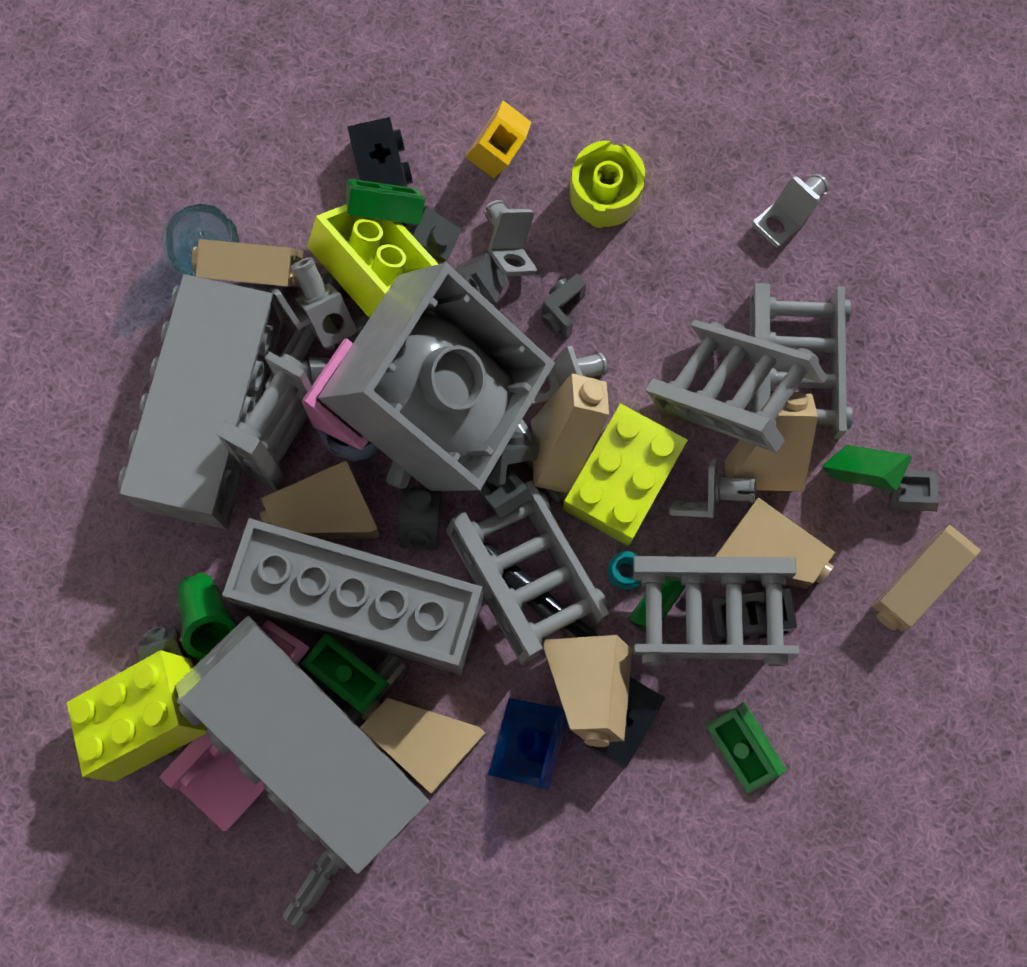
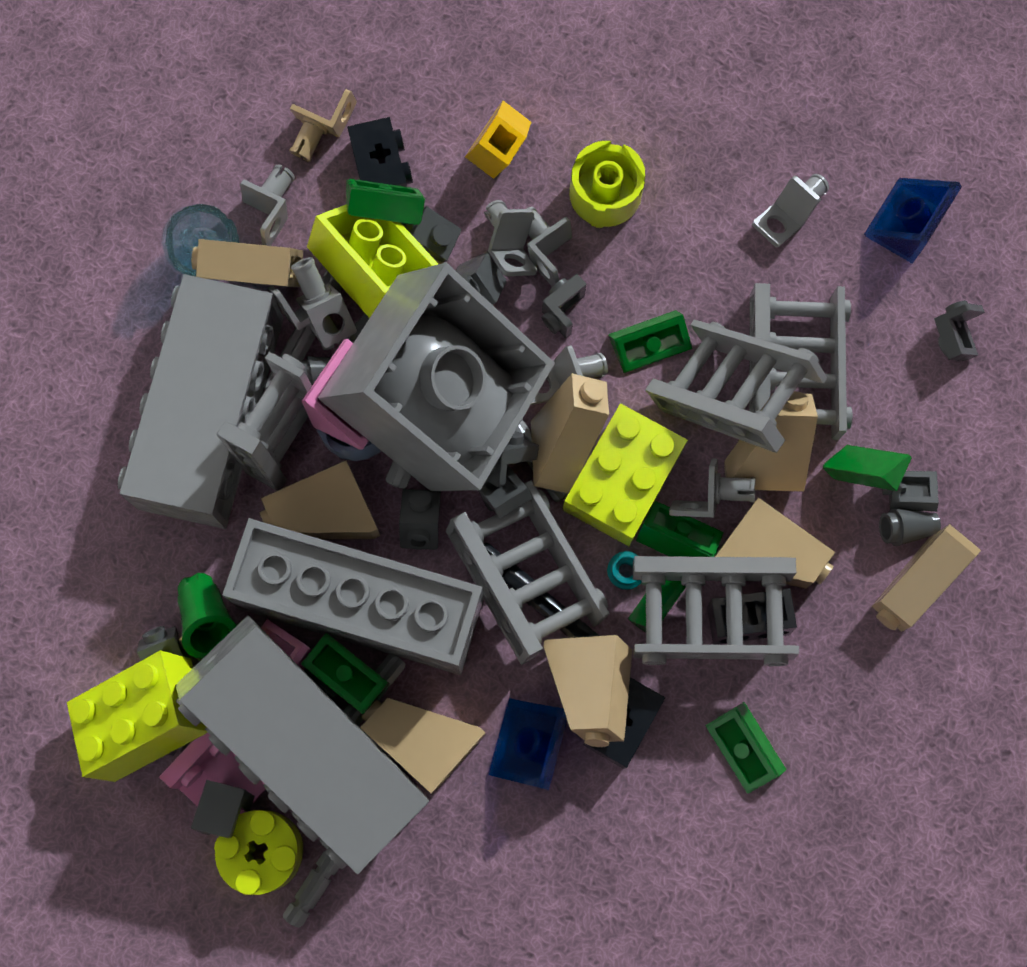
(220, 809): none -> dark grey panel
(270, 201): none -> light grey bracket
(281, 861): none -> neon yellow brick
(315, 125): none -> tan bracket
(545, 241): none -> light grey bracket
(651, 341): none -> green slope
(678, 534): none -> green slope
(907, 526): none -> dark grey cone
(911, 215): none -> clear blue slope
(954, 333): none -> dark grey bracket

